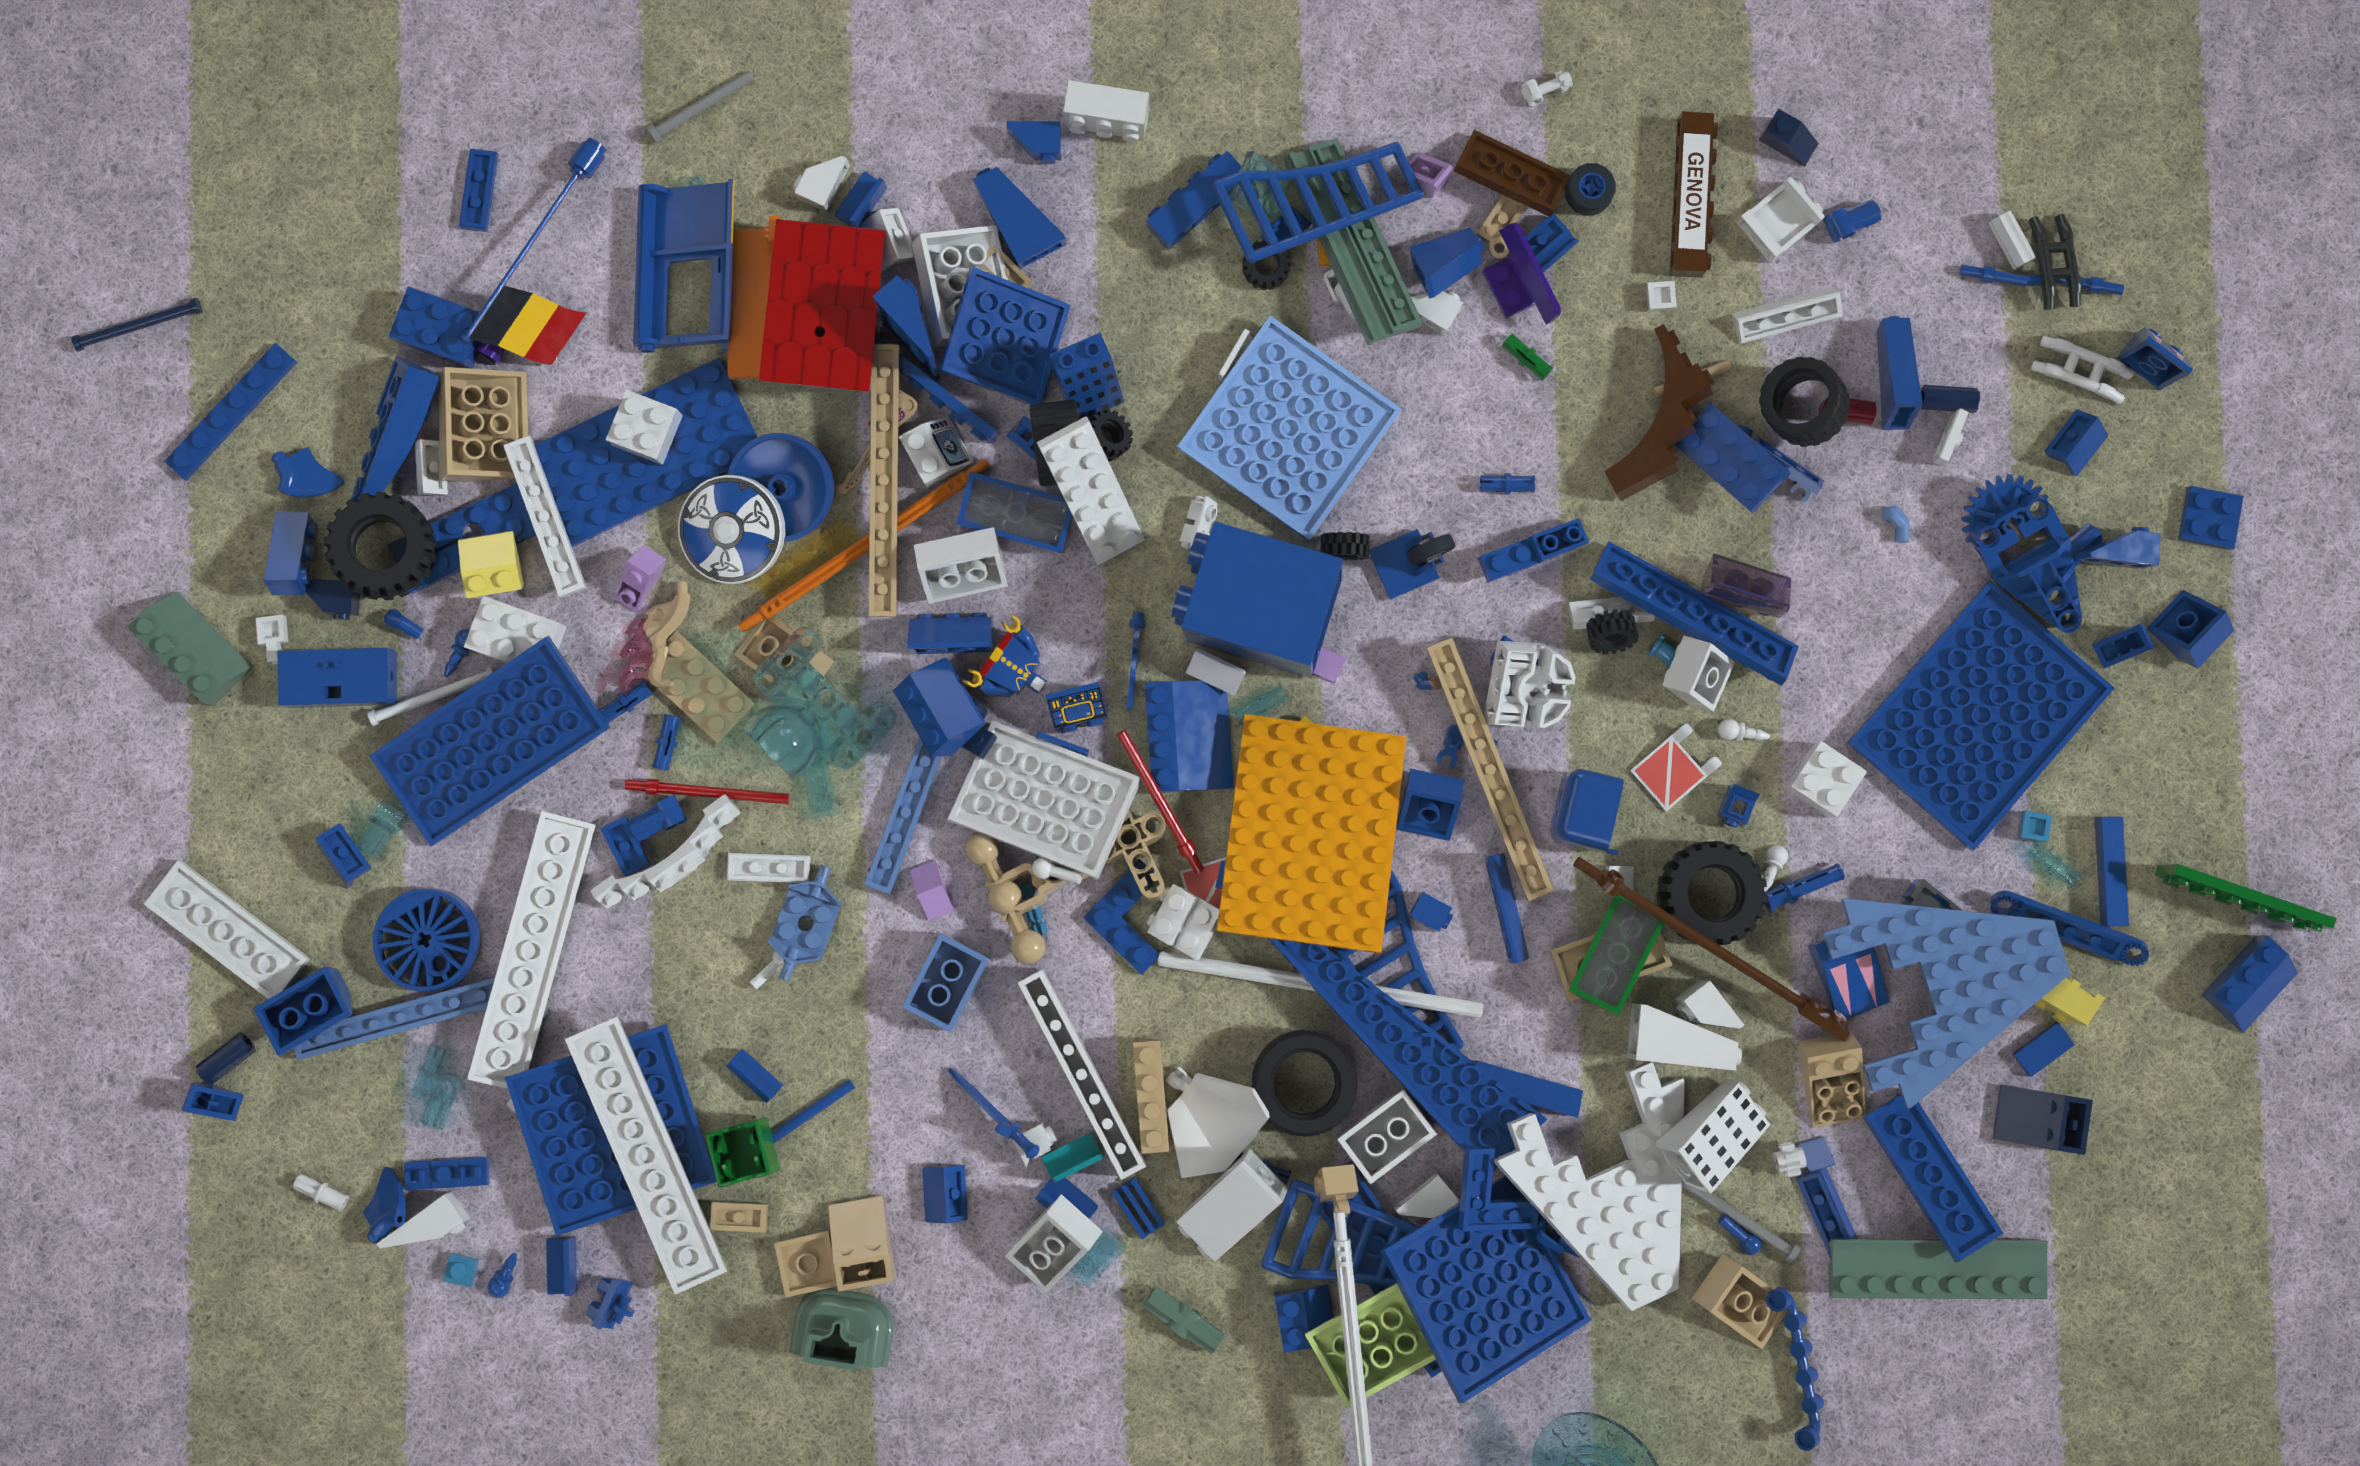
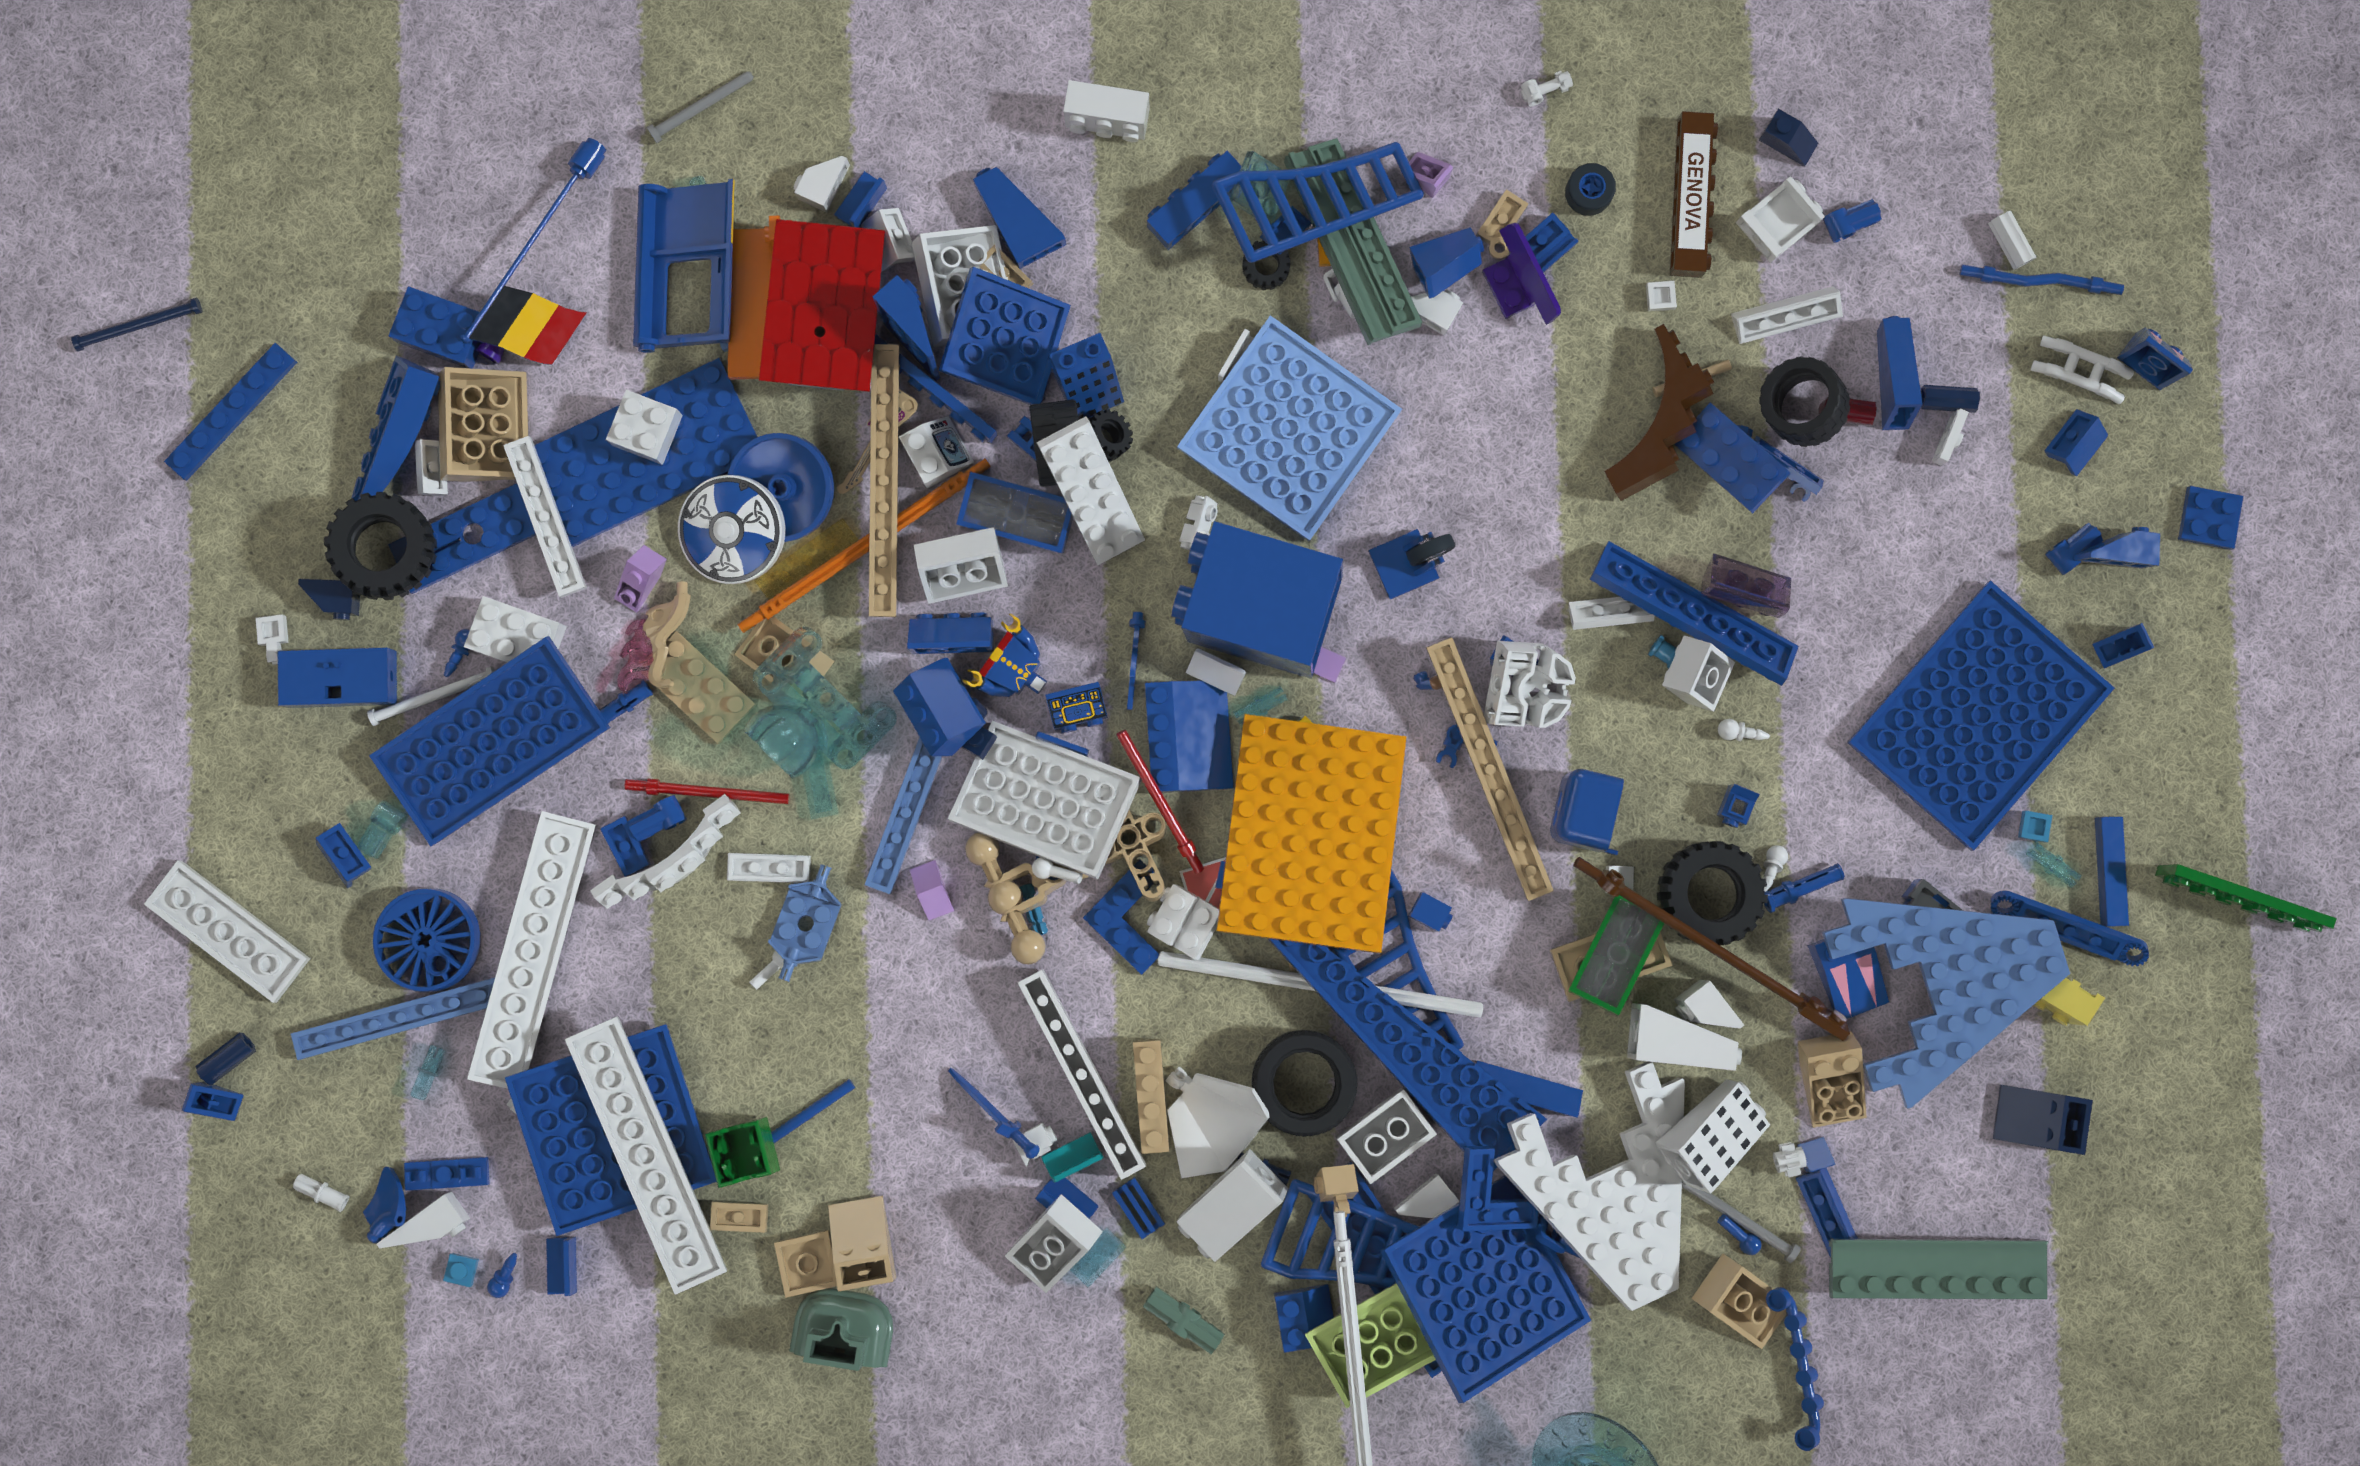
(190, 648): sand green slope -> none
(291, 553): blue brick -> none
(303, 476): blue arm -> none
(305, 1009): blue slope -> none
(397, 621): blue arm -> none
(439, 1102): clear light blue piece -> none
(478, 190): blue tile -> none
(490, 564): light yellow slope -> none
(614, 1305): blue hips -> none
(666, 742): blue pin -> none
(754, 1075): blue axle -> none
(945, 1194): blue panel -> none
(946, 982): medium blue brick -> none
(1038, 139): blue slope -> none
(1345, 545): black tyre -> none
(1430, 804): blue slope -> none
(1506, 908): blue slope -> none
(1507, 483): blue pin -> none
(1512, 173): reddish brown plate -> none
(1527, 357): green pin -> none
(1533, 550): blue slope -> none
(1612, 631): black tyre -> none
(1670, 771): coral flag -> none
(1825, 779): white brick -> none
(1900, 521): medium blue arm -> none
(1933, 1177): blue plate -> none
(2039, 569): blue connector -> none
(2043, 1049): blue tile -> none
(2047, 274): pearl dark grey piece -> none
(2191, 628): blue slope -> none
(2251, 982): blue slope -> none

